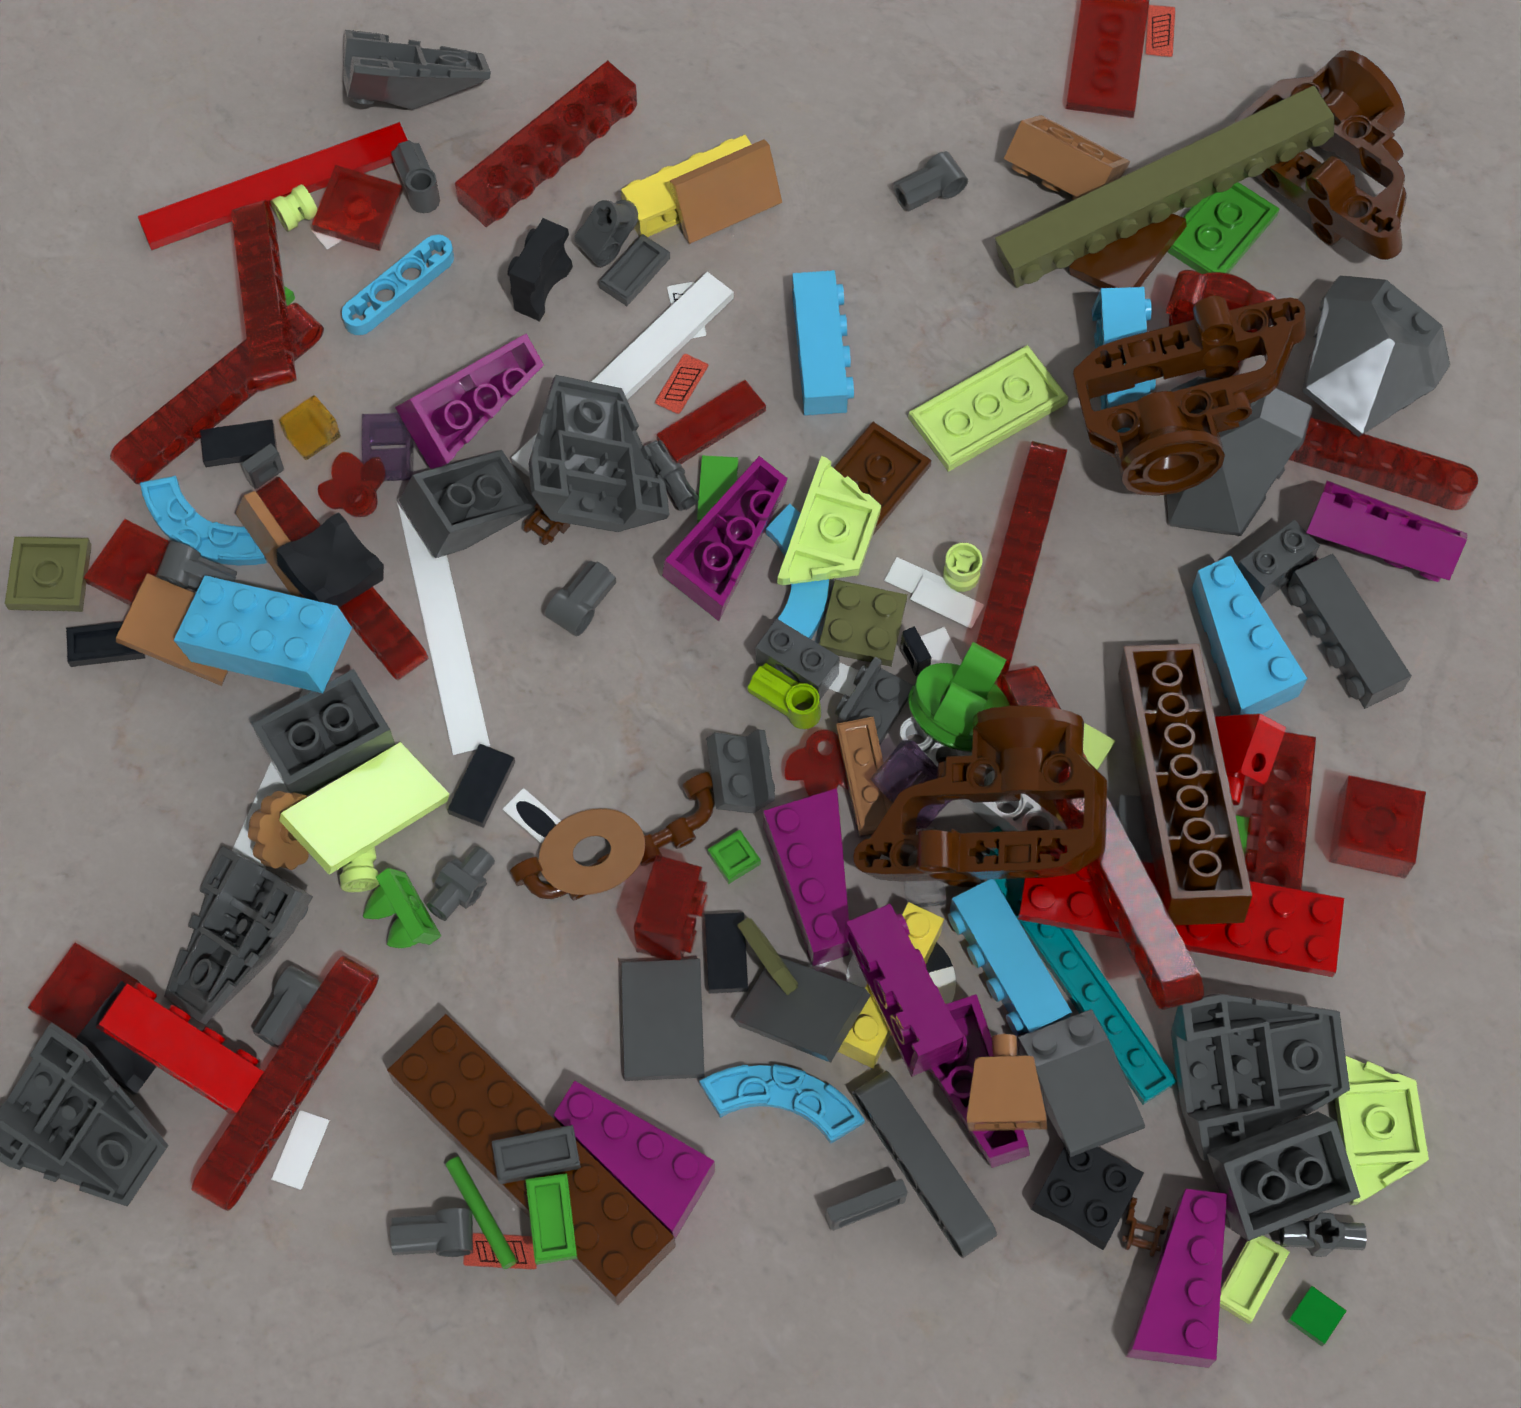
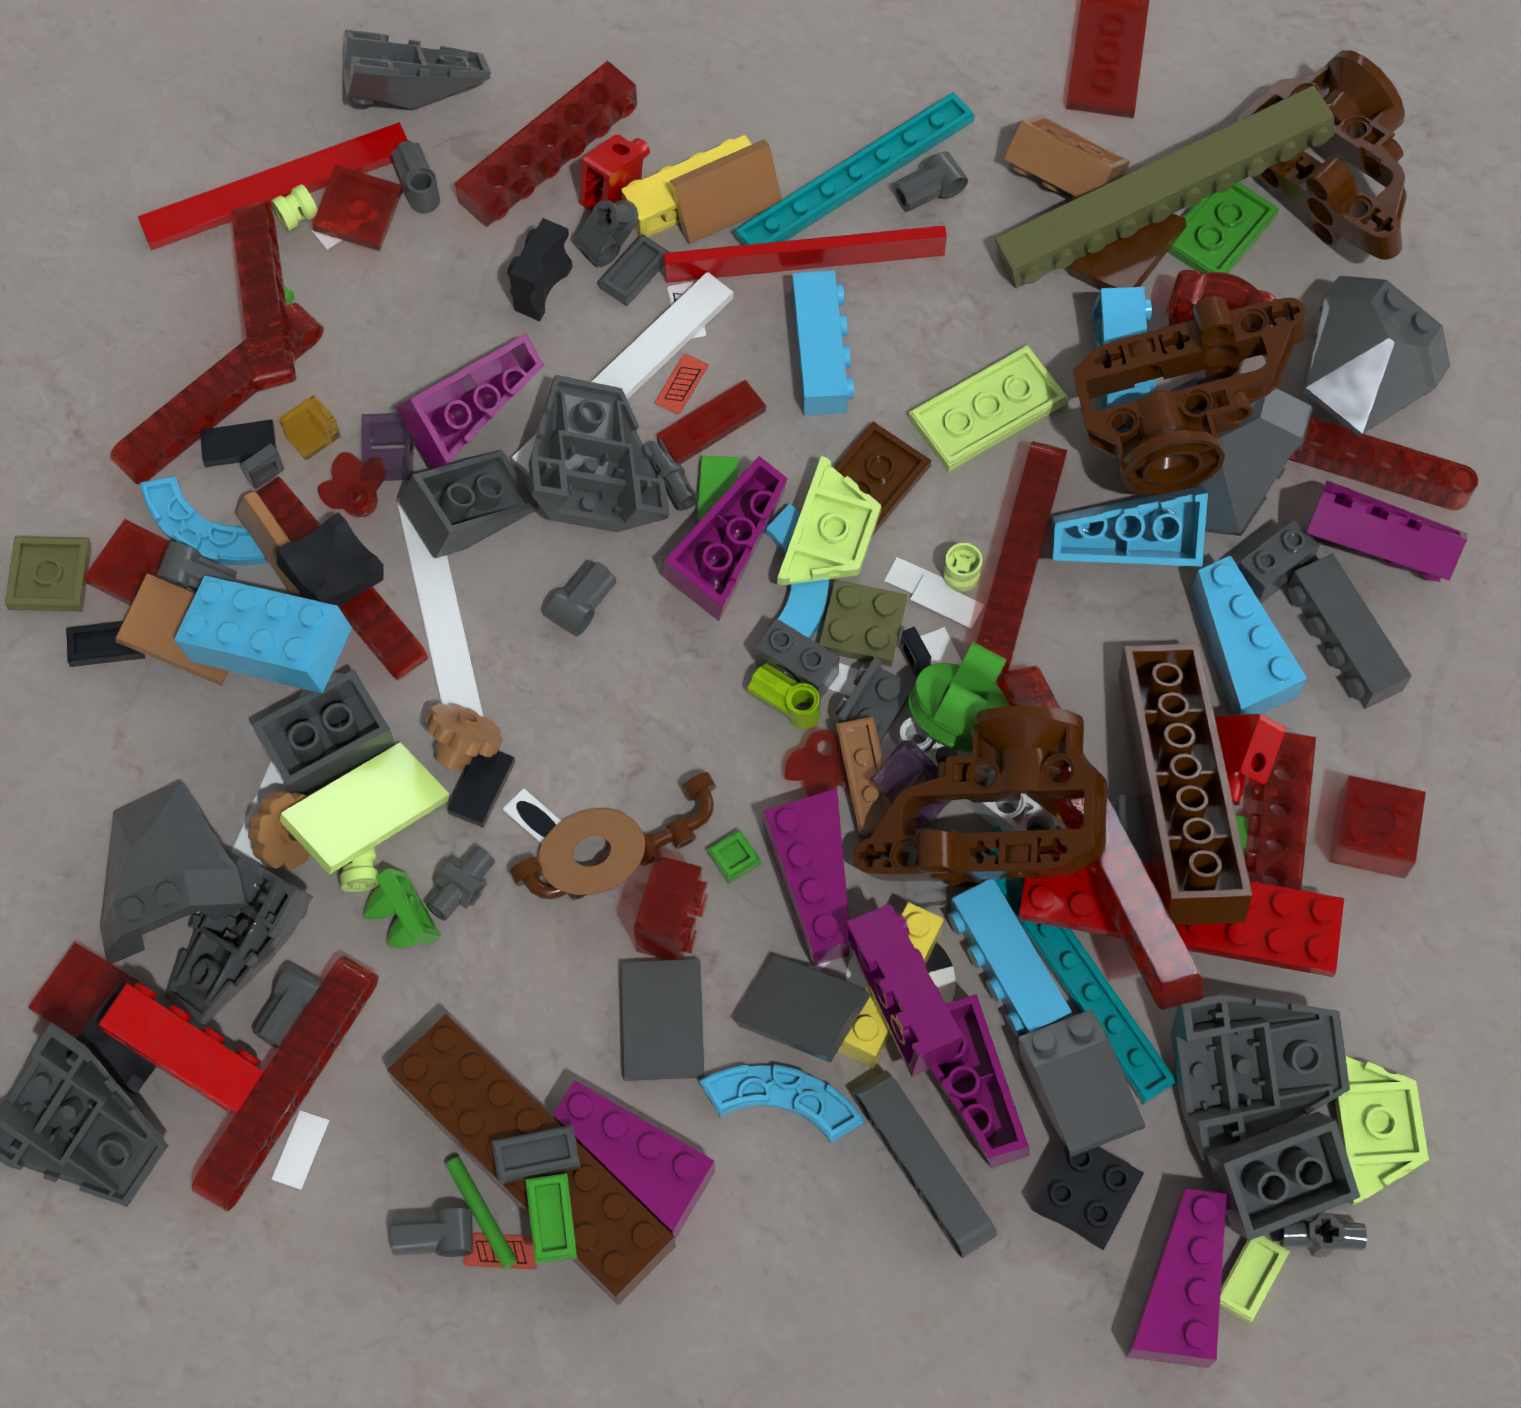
(163, 869): none -> dark grey wedge
(393, 280): medium azure beam -> none
(461, 735): none -> medium nougat plant
(547, 536): reddish brown piece -> none
(611, 169): none -> red torso
(726, 953): black tile -> none
(741, 771): dark grey bracket -> none
(768, 955): olive tile -> none
(805, 253): none -> red tile
(857, 173): none -> teal tile
(866, 1205): dark grey tile -> none
(1005, 1090): medium nougat torso -> none
(1096, 746): yellowish green tile -> none
(1132, 1221): reddish brown piece -> none
(1136, 531): none -> medium azure wedge
(1160, 30): clear red sticker -> none
(1317, 1316): green tile -> none

